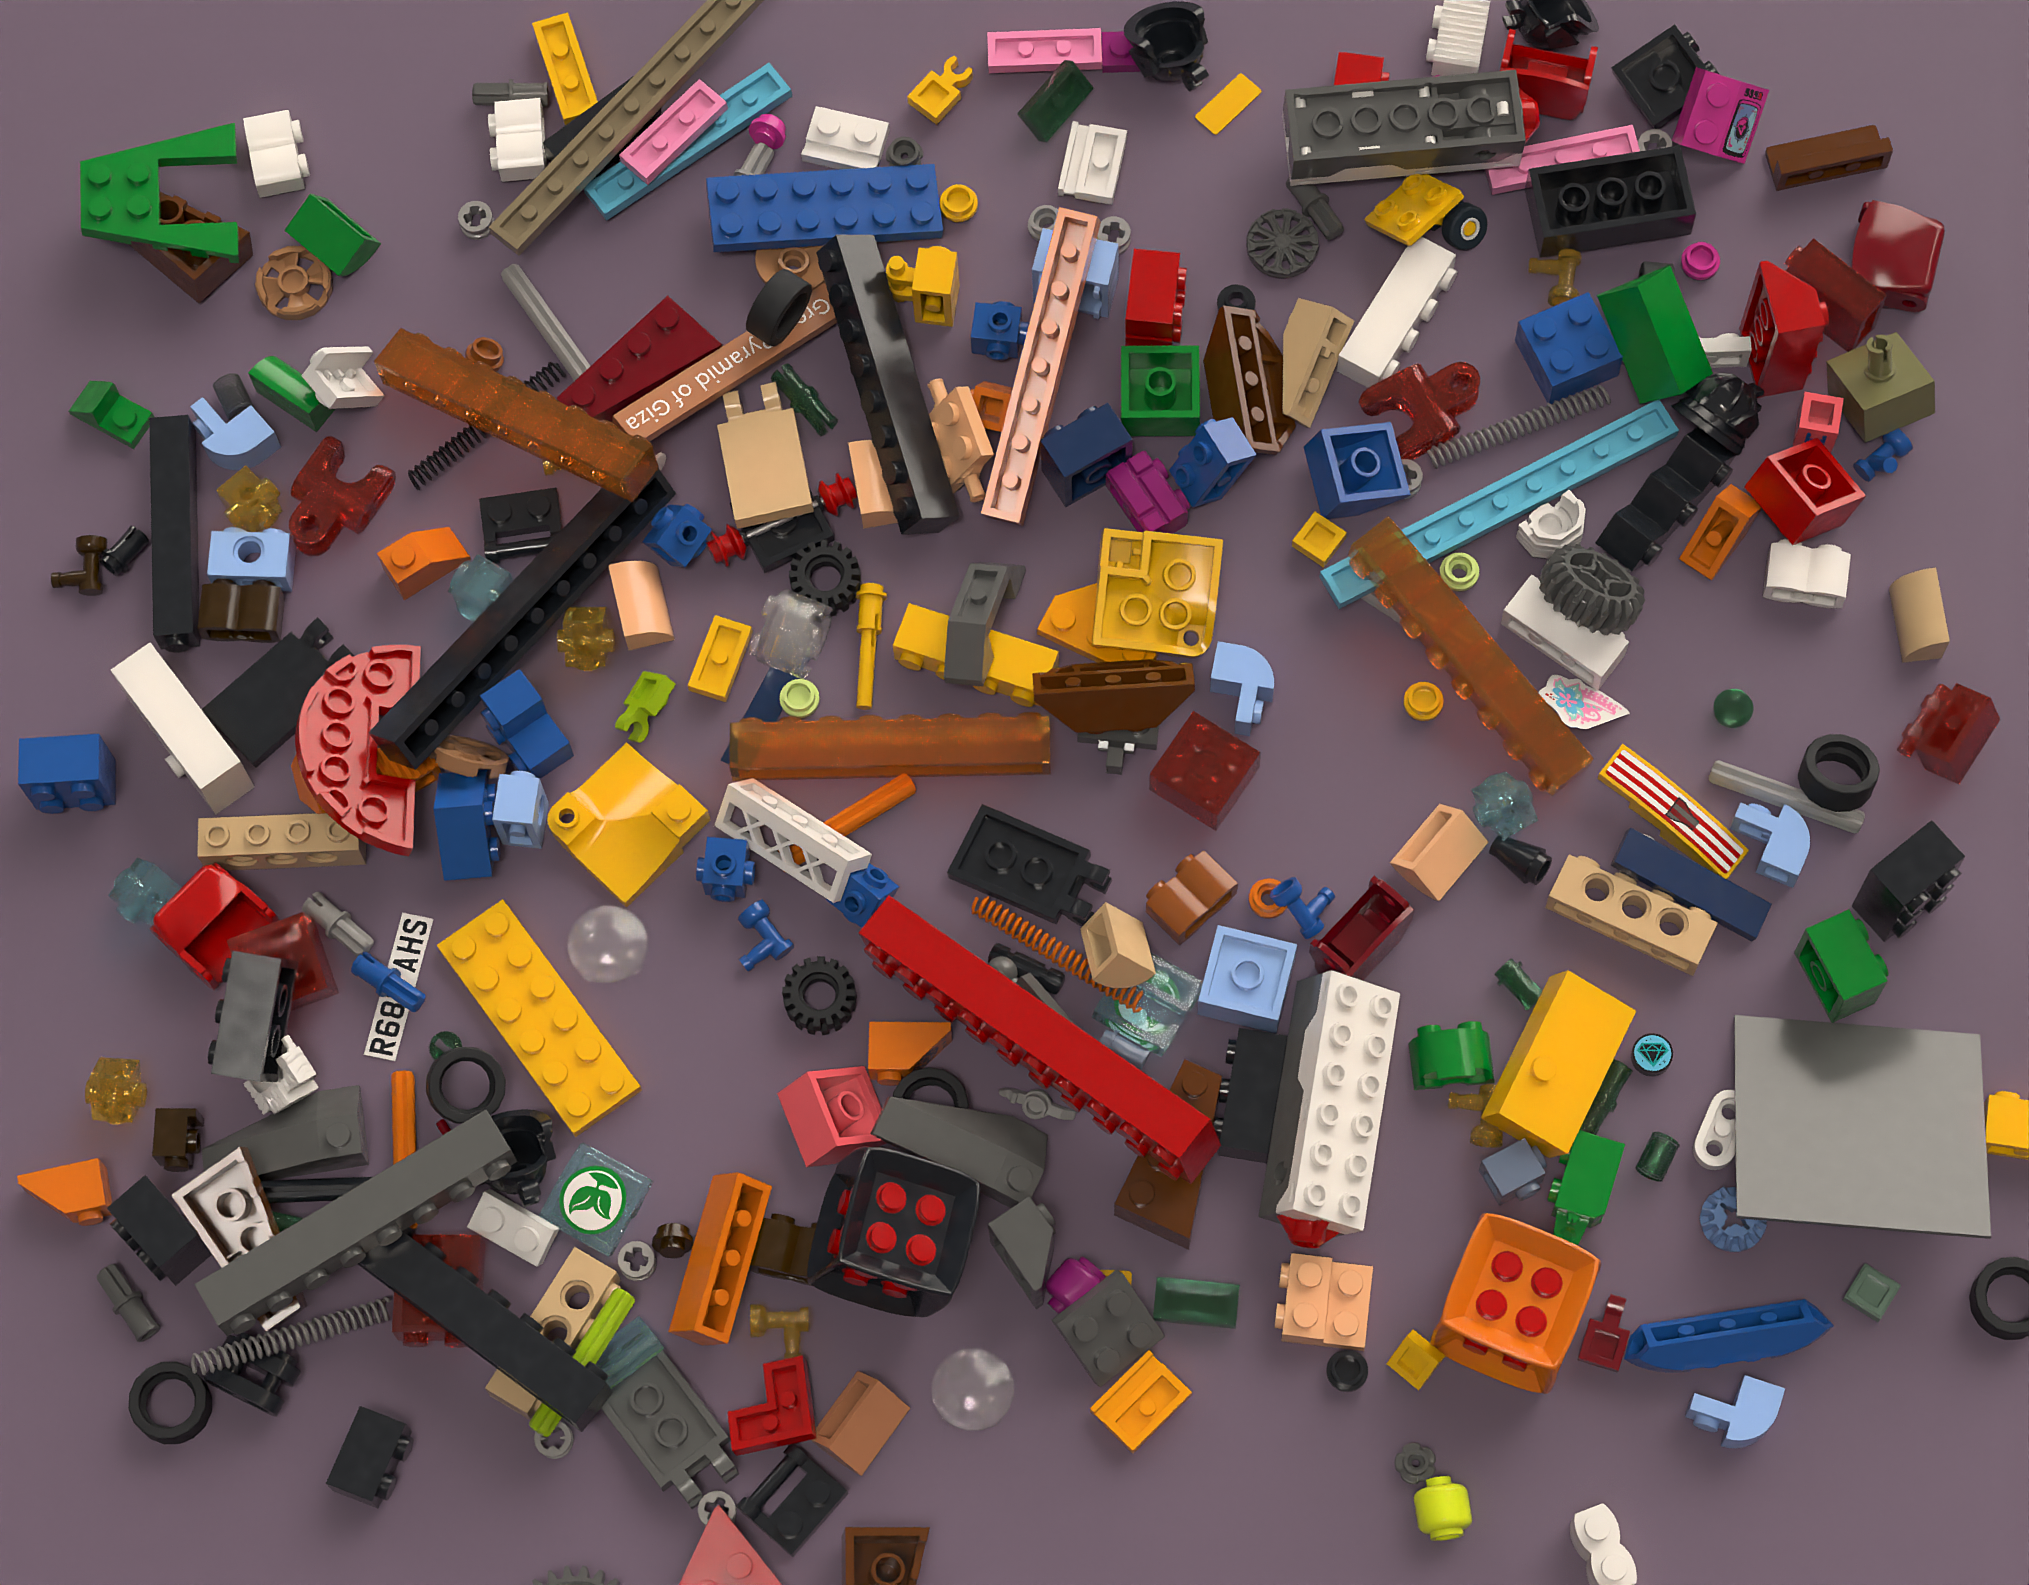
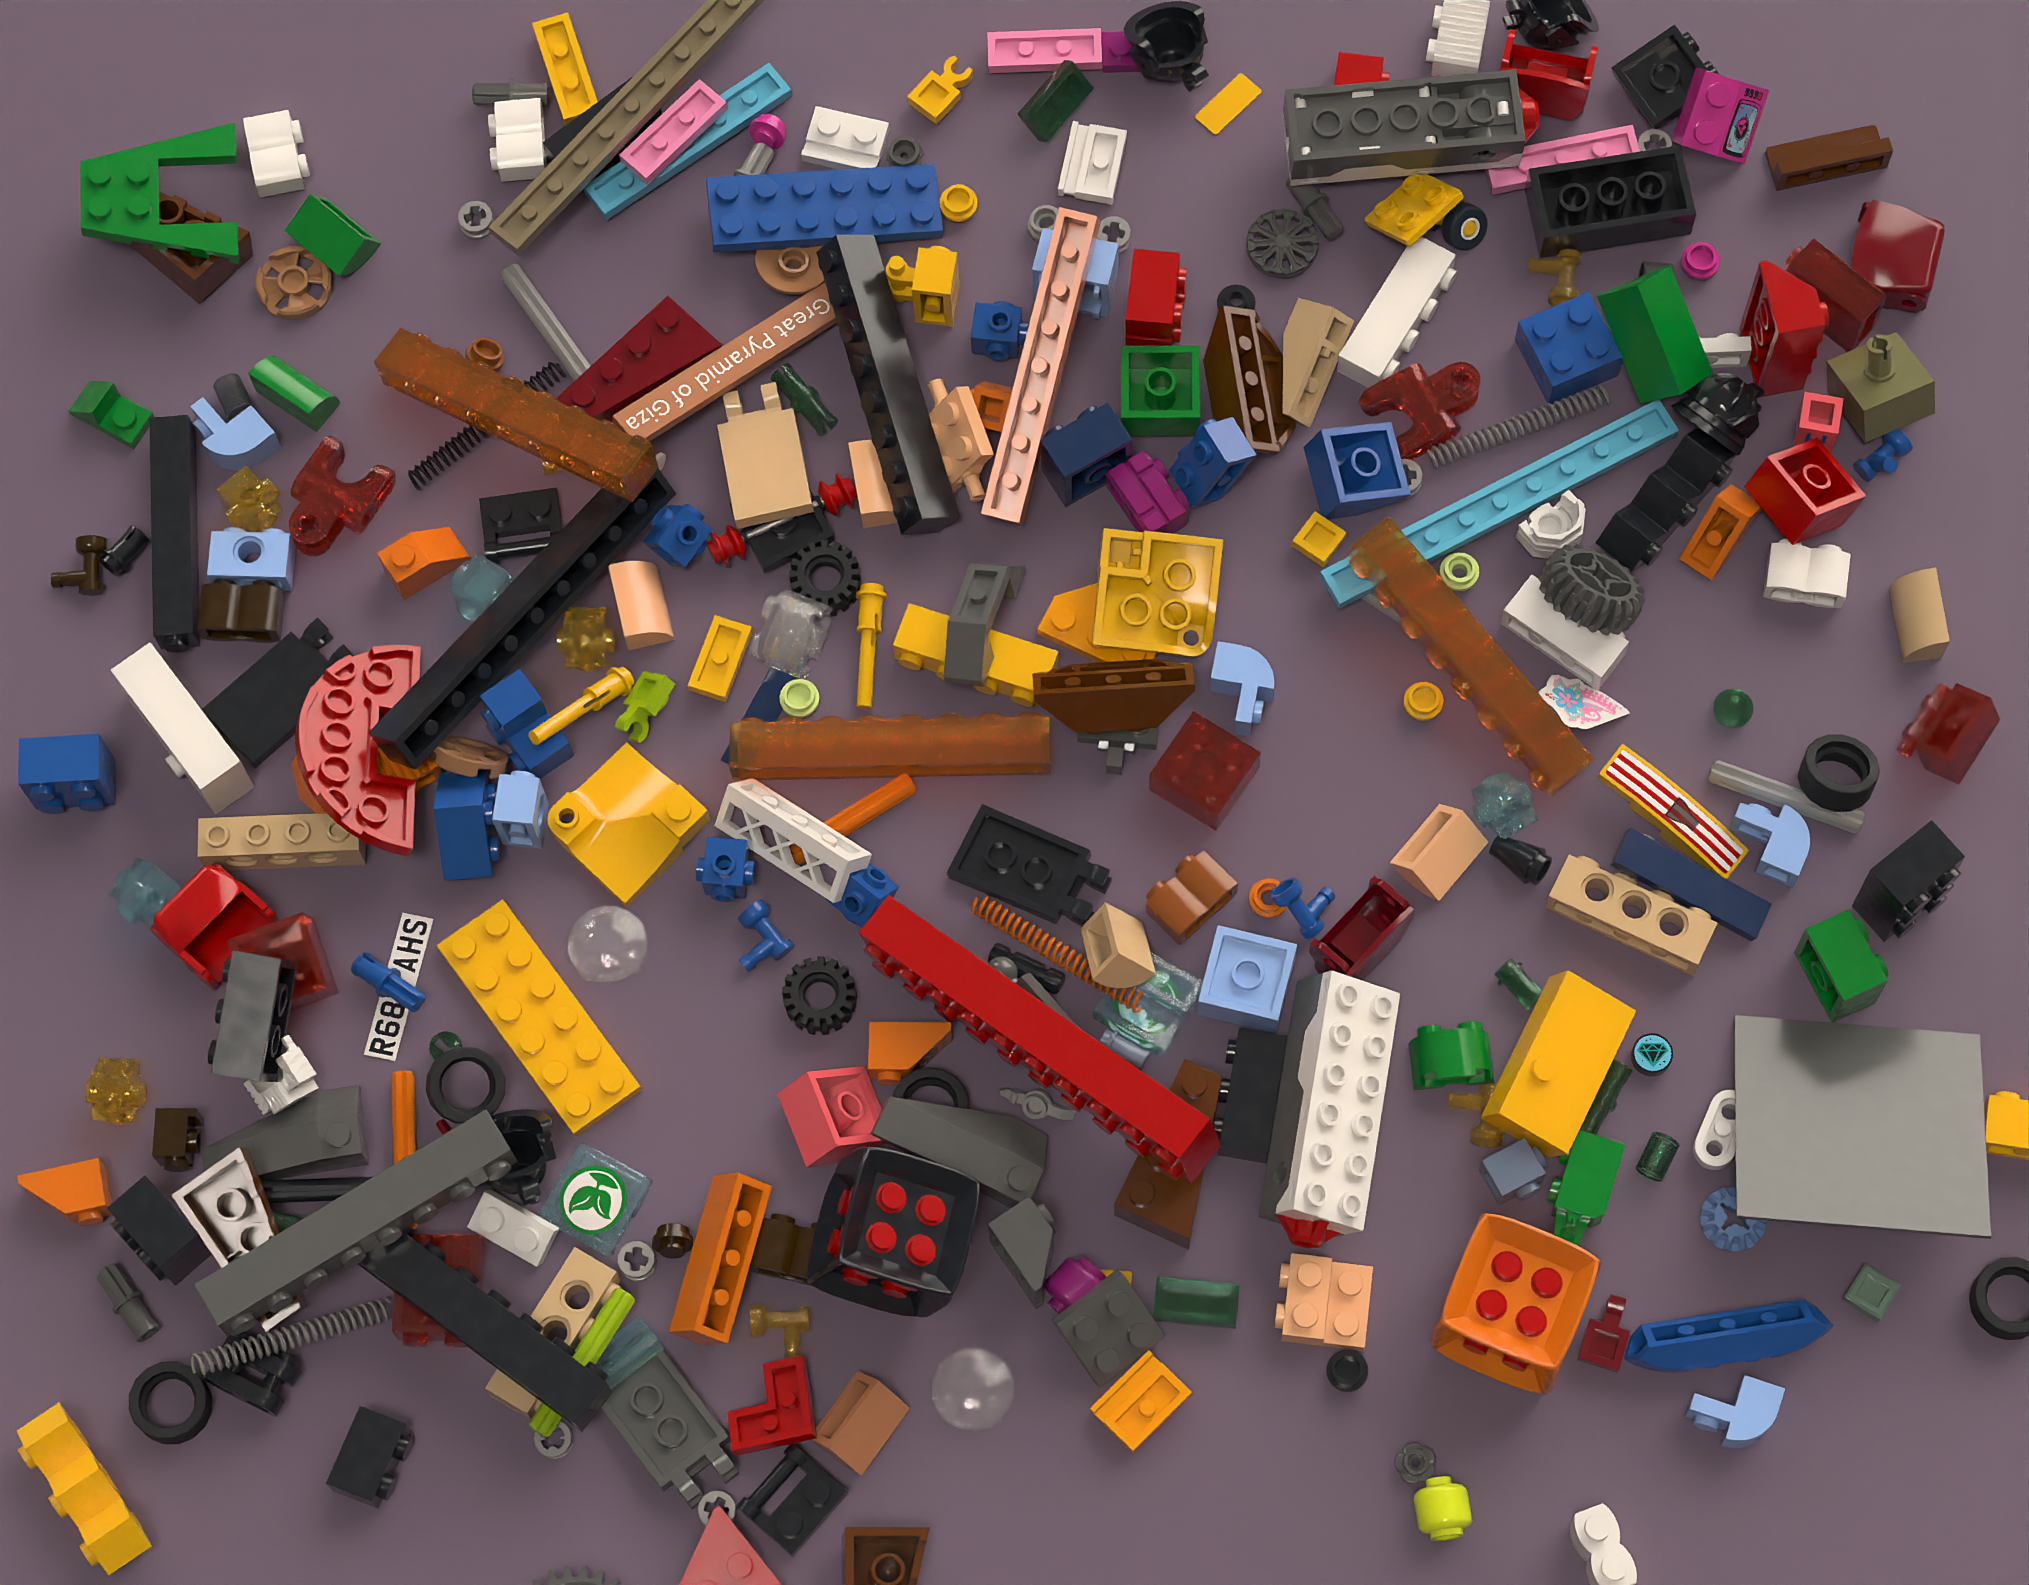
(82, 1489): none -> yellow brick
(338, 924): light grey axle -> none
(339, 378): white bracket -> none
(615, 683): none -> yellow pin
(778, 307): black tyre -> none
(1415, 1359): yellow plate -> none

